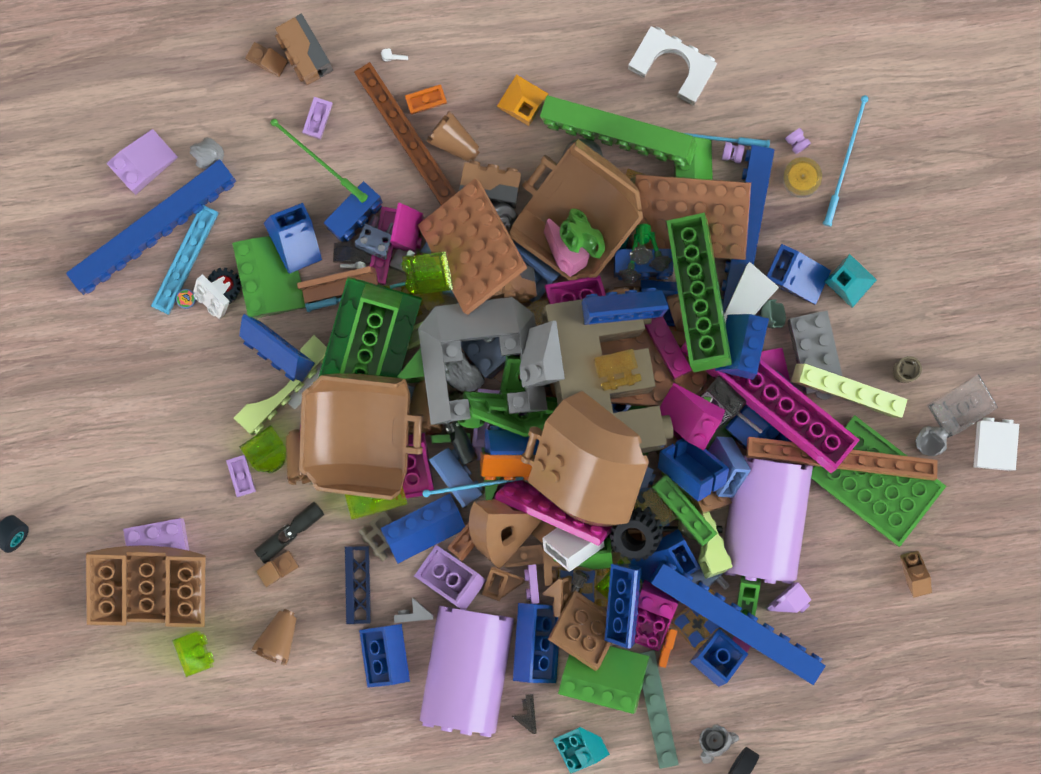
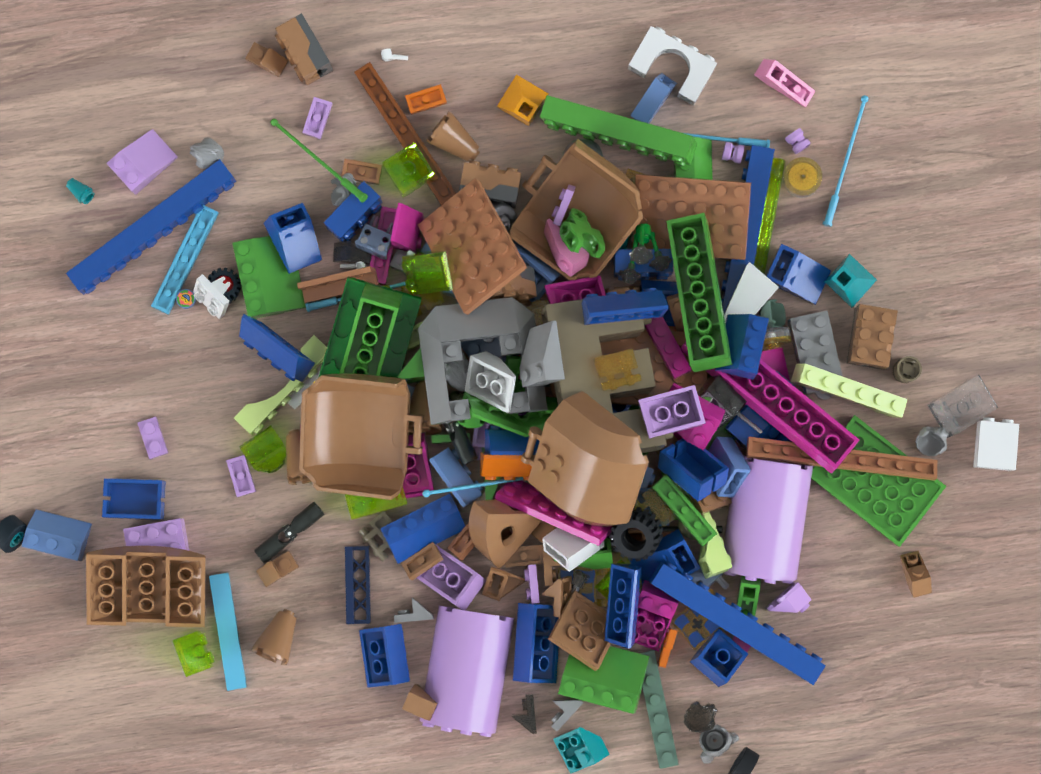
(57, 535): none -> medium blue slope
(81, 192): none -> teal cone
(134, 499): none -> blue piece
(152, 437): none -> lavender plate
(227, 631): none -> medium azure tile
(340, 193): none -> light grey hair
(363, 171): none -> nougat plate
(408, 169): none -> clear neon green slope
(419, 703): none -> medium nougat slope
(422, 561): none -> medium nougat plate
(490, 380): none -> white slope
(560, 211): none -> lavender plate
(569, 708): none -> light grey slope
(653, 98): none -> medium blue slope
(671, 411): none -> lavender slope
(700, 717): none -> clear smoke hair
(769, 214): none -> clear neon green piece
(776, 337): none -> piece
(784, 81): none -> bright pink slope
(872, 337): none -> medium nougat piece

